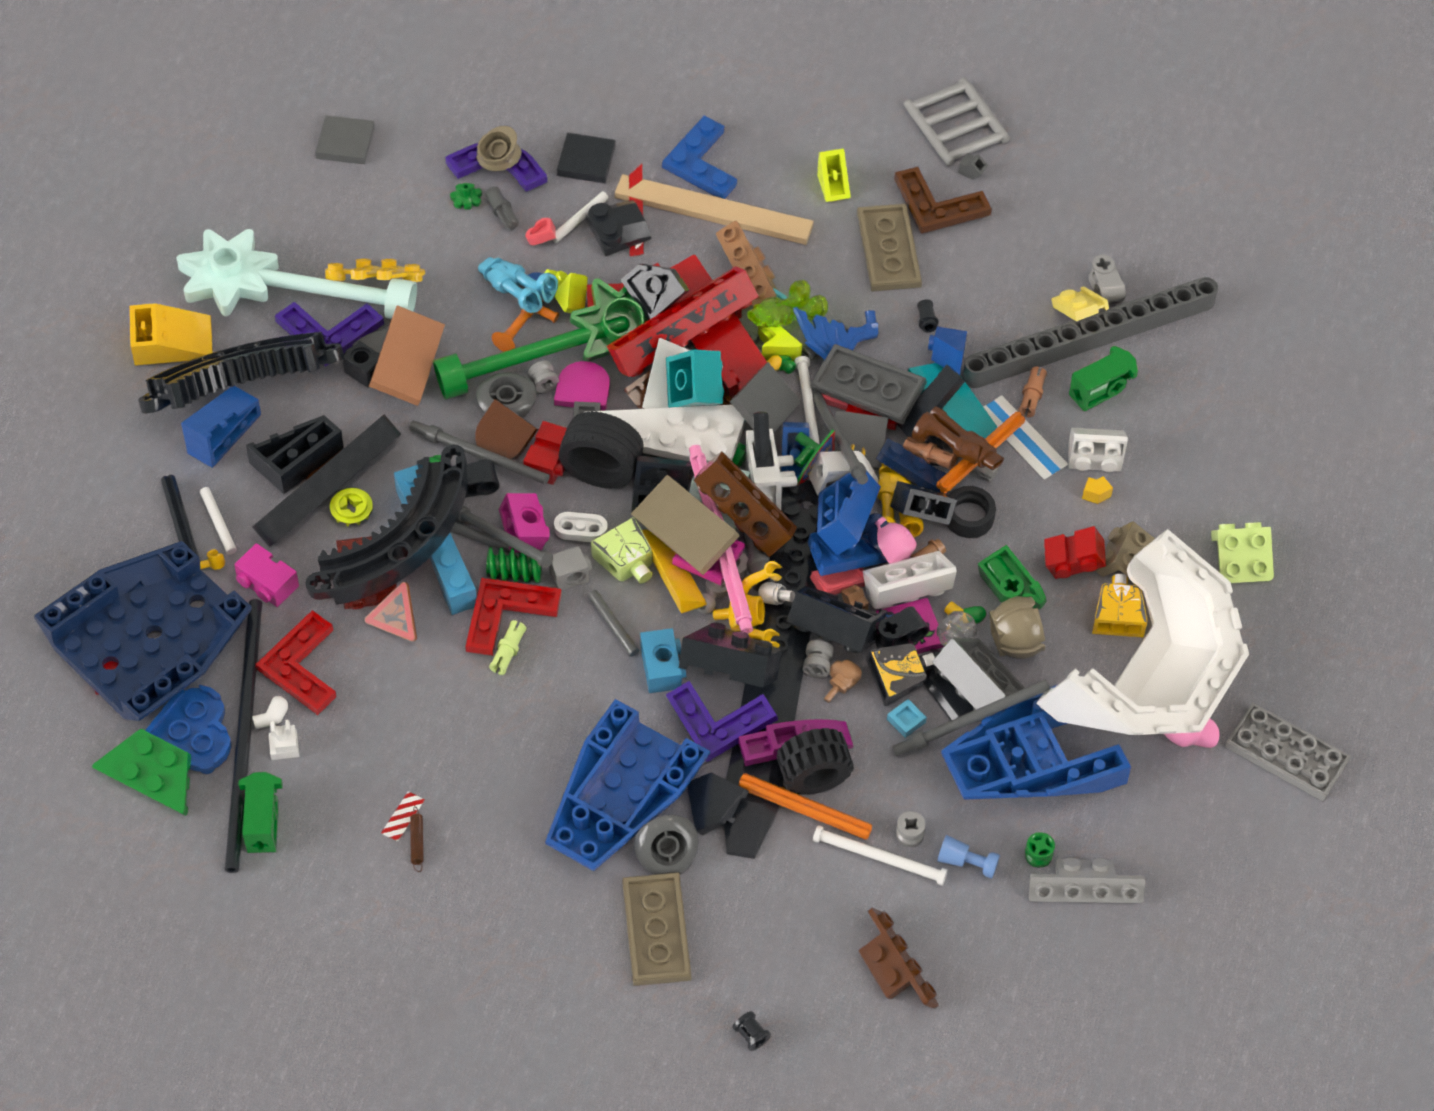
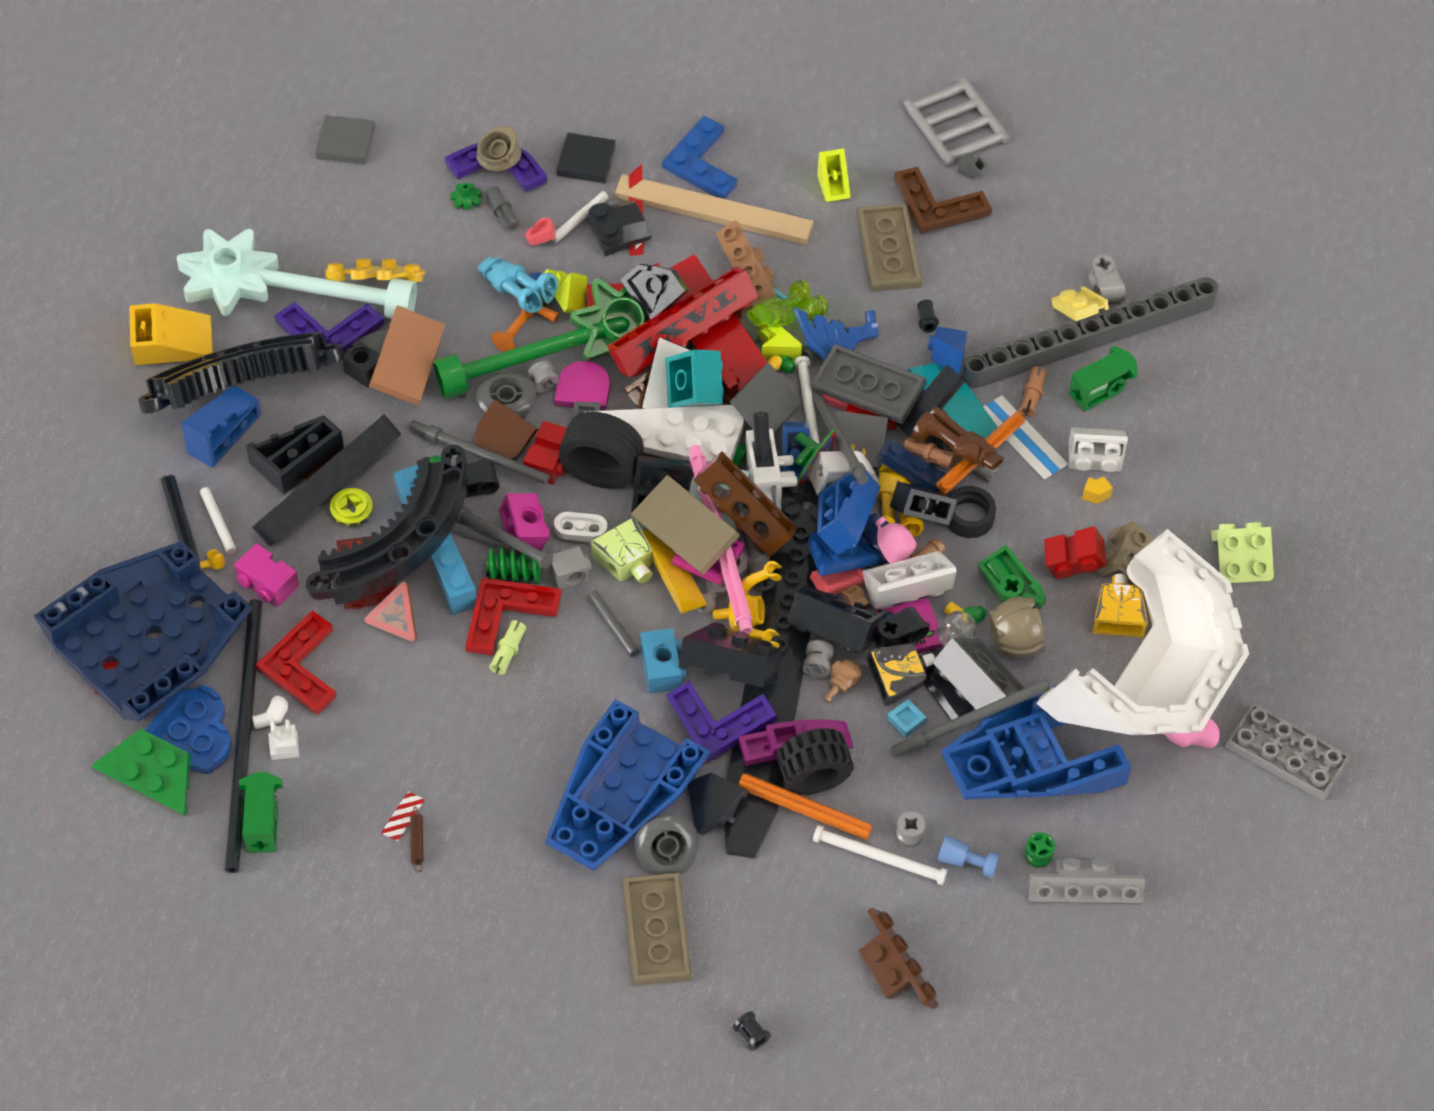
(775, 593): white cylinder -> none

